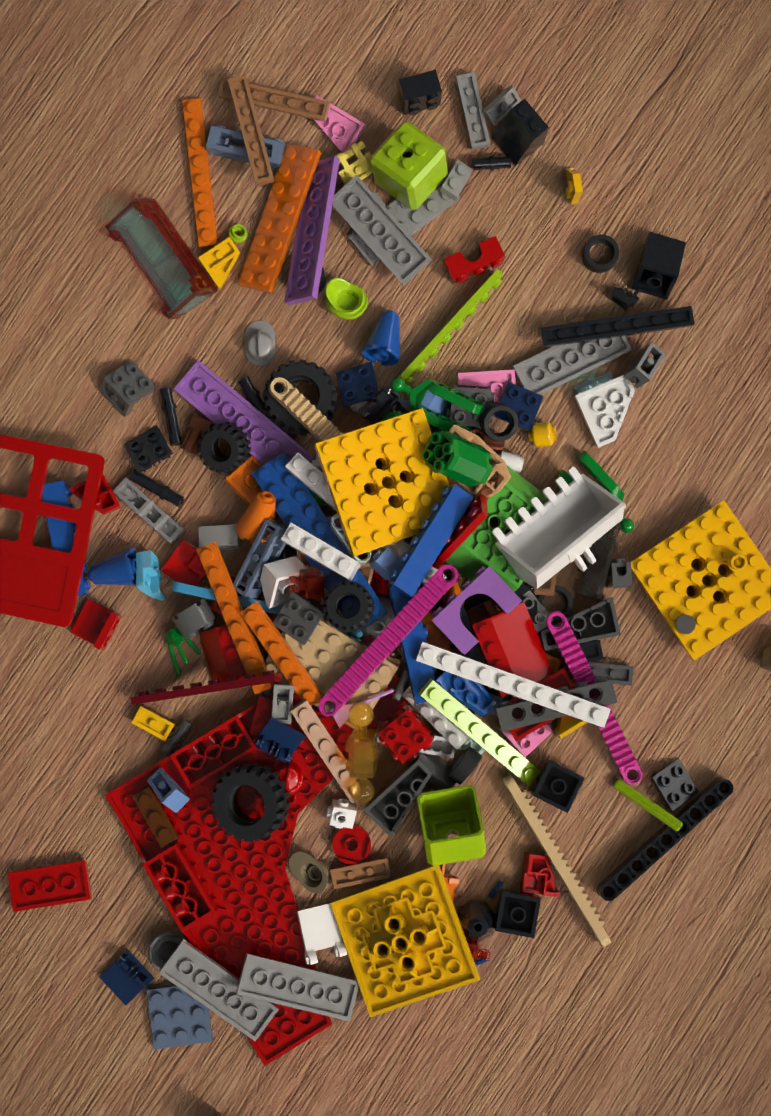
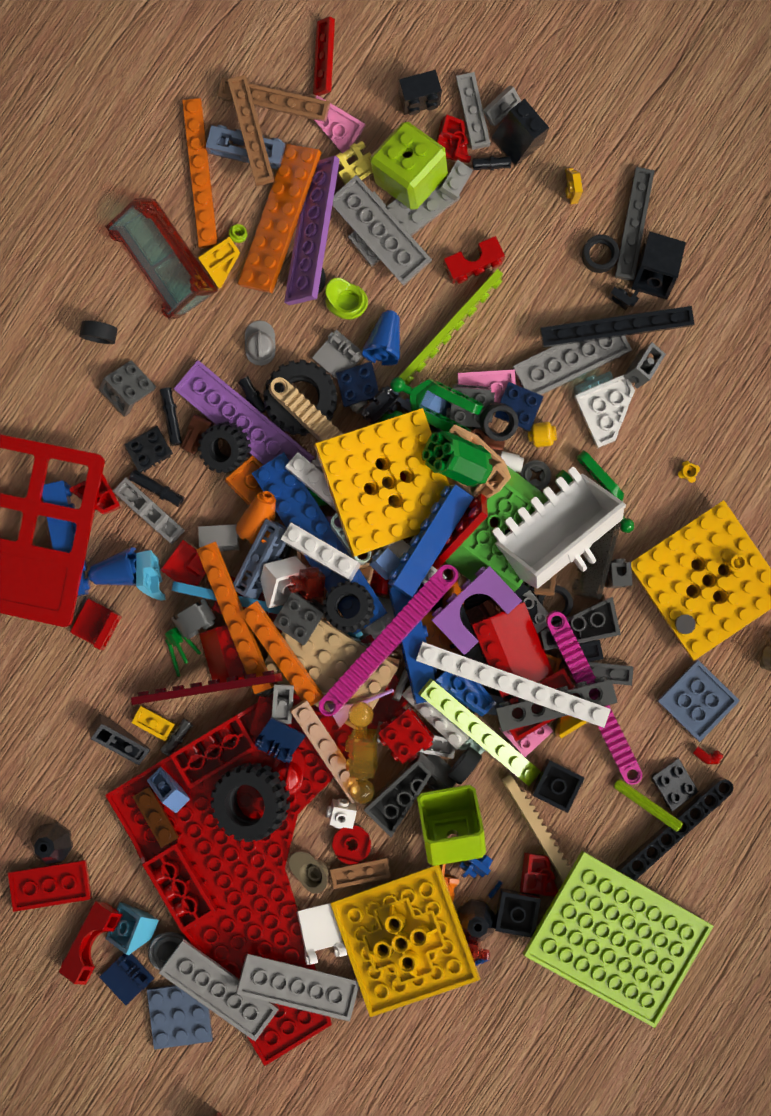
(52, 843): none -> black cone
(78, 963): none -> red arch
(98, 332): none -> black tyre
(117, 739): none -> black slope
(133, 929): none -> medium azure slope
(324, 56): none -> red plate
(337, 354): none -> light grey hinge
(453, 139): none -> red slope
(476, 867): none -> blue hips
(537, 466): none -> dark grey gear
(618, 939): none -> lime plate
(634, 224): none -> dark grey plate
(689, 466): none -> yellow plate
(698, 700): none -> sand blue plate
(708, 758): none -> red arm

